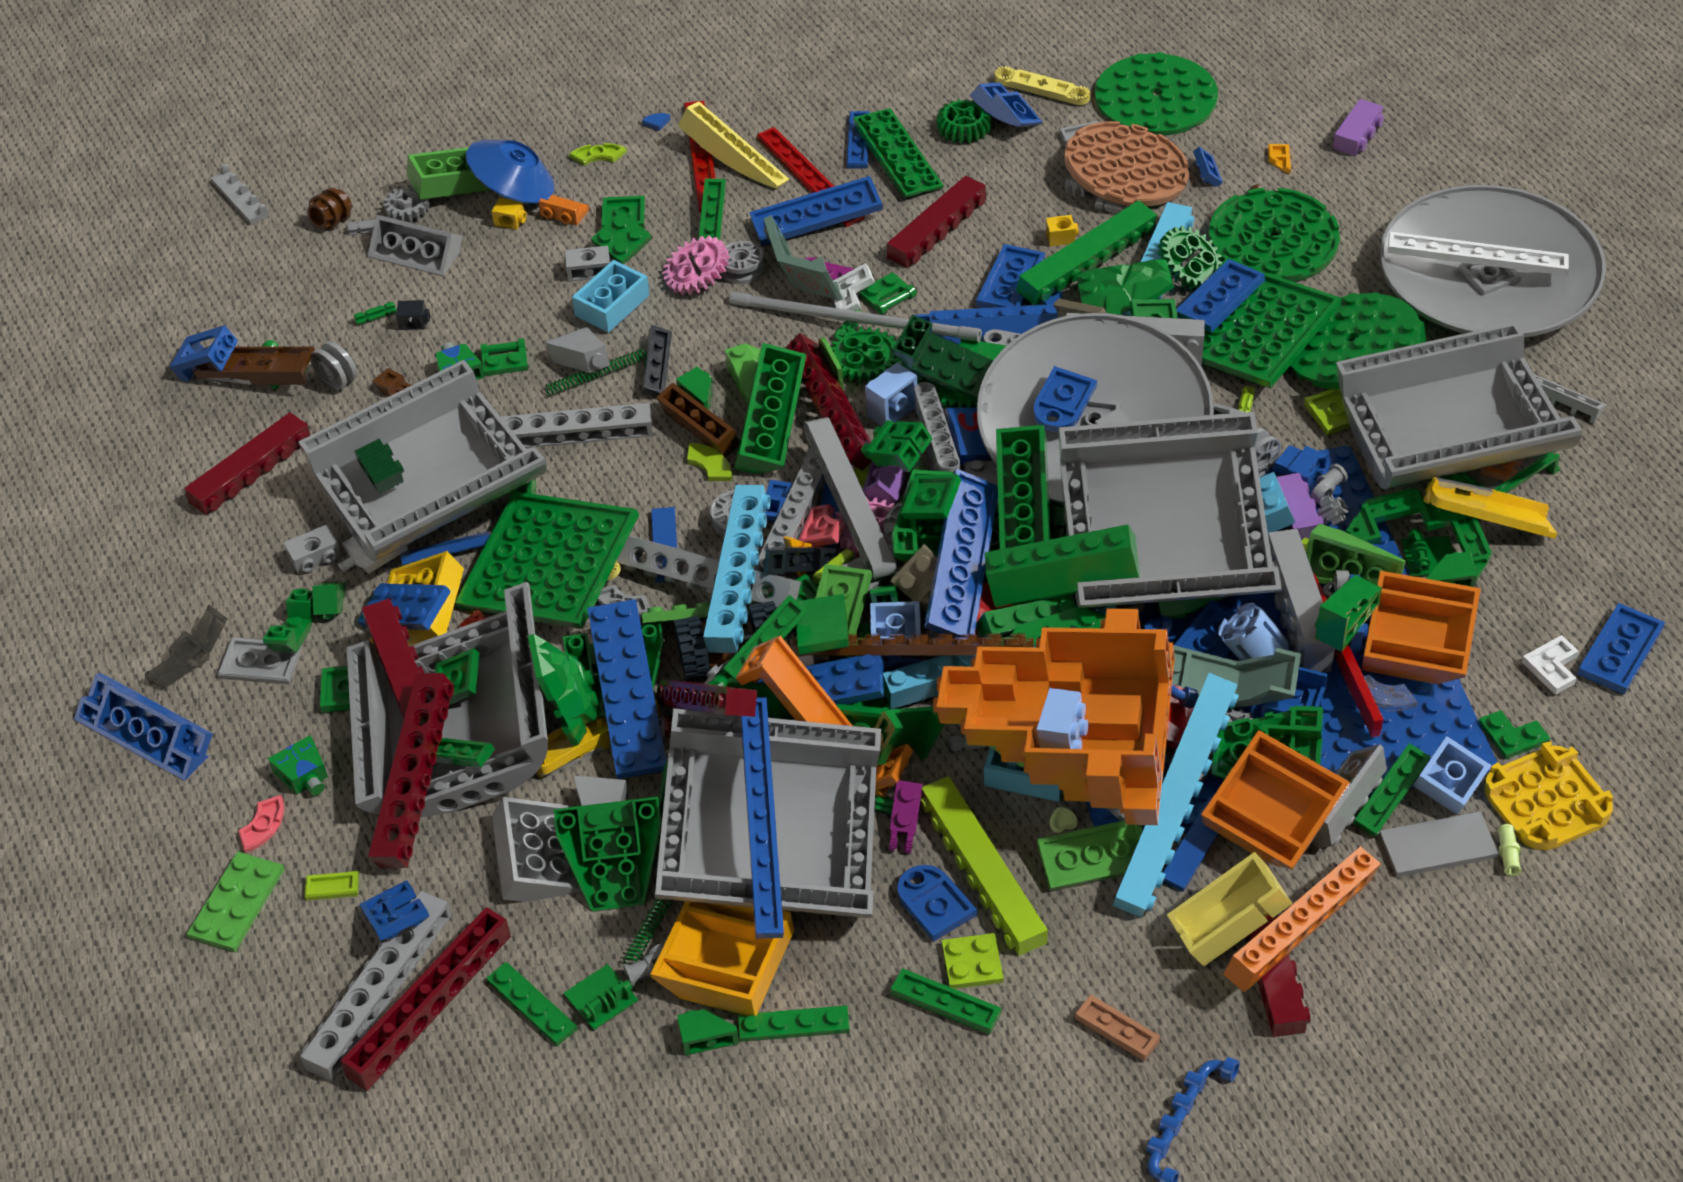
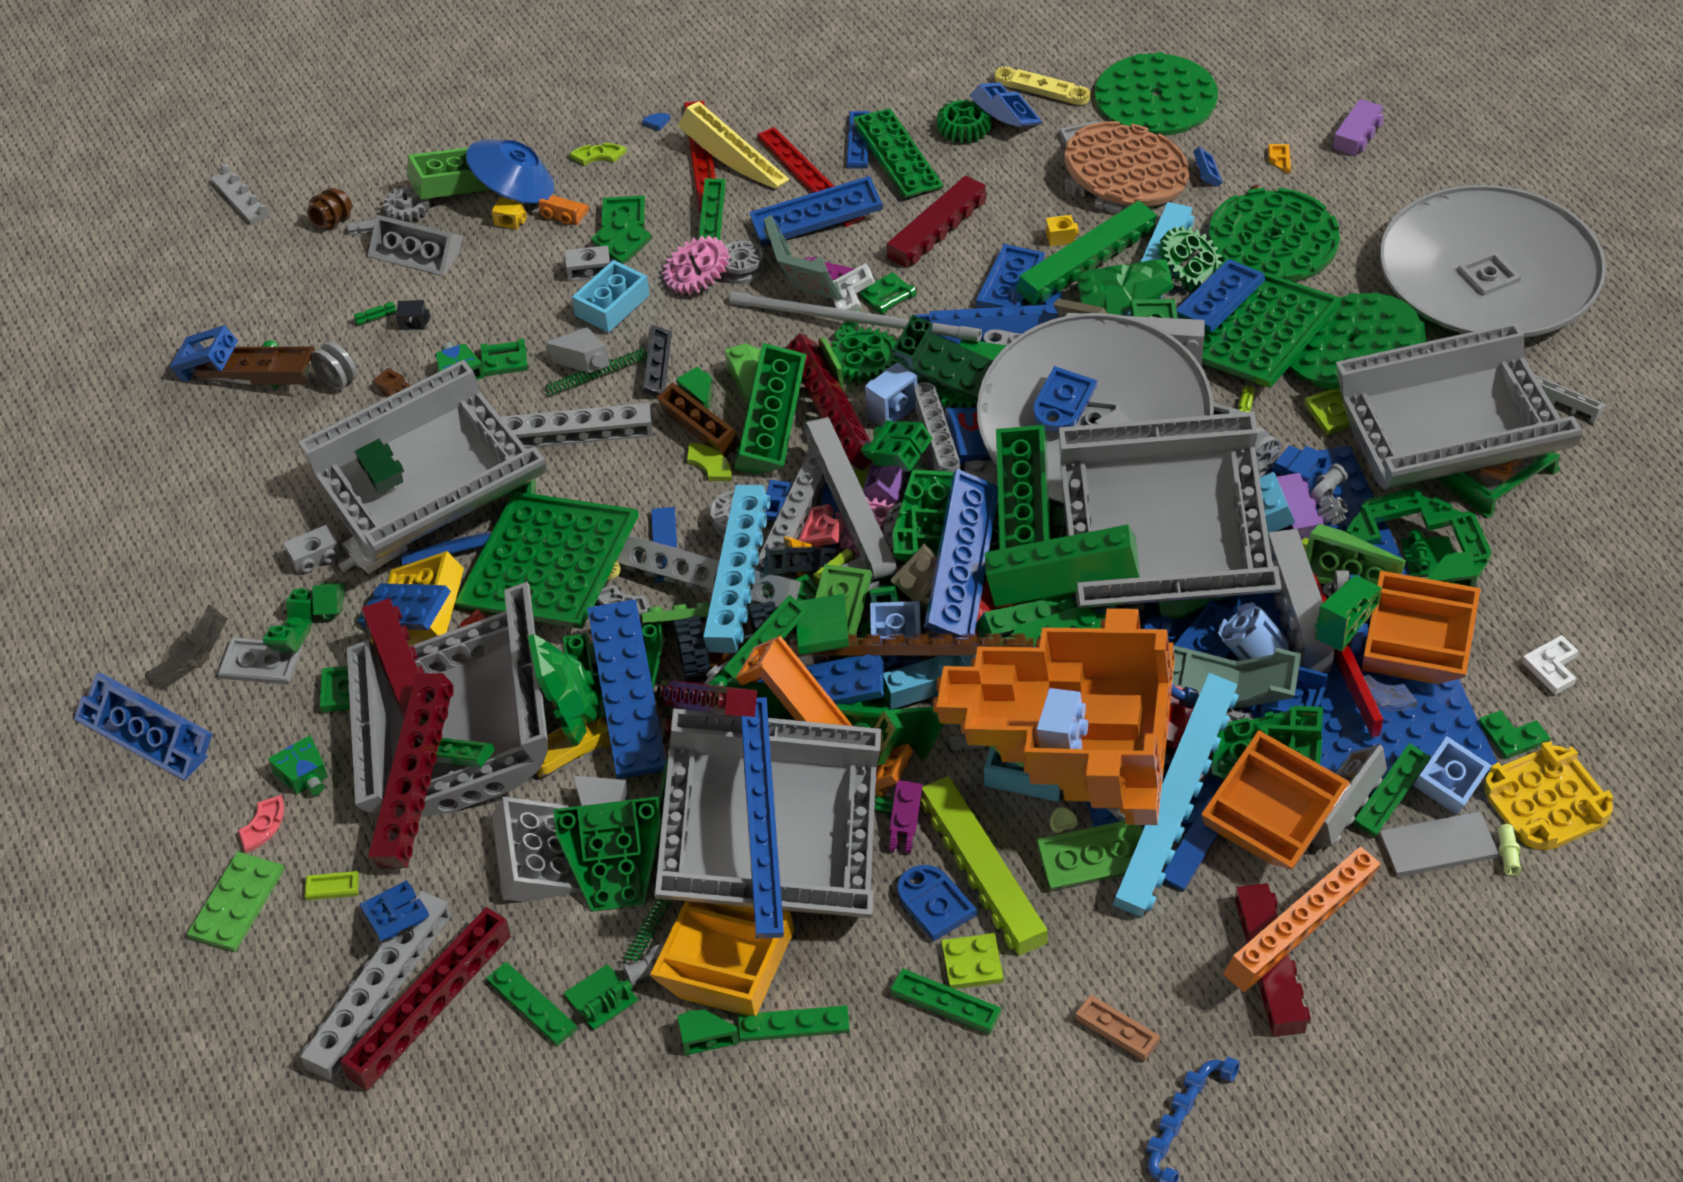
(247, 464): dark red brick -> none
(462, 672): green plate -> none
(931, 496): green plate -> none
(1229, 909): light yellow piece -> none
(1478, 253): white plate -> none
(1490, 506): yellow piece -> none
(1621, 648): blue plate -> none

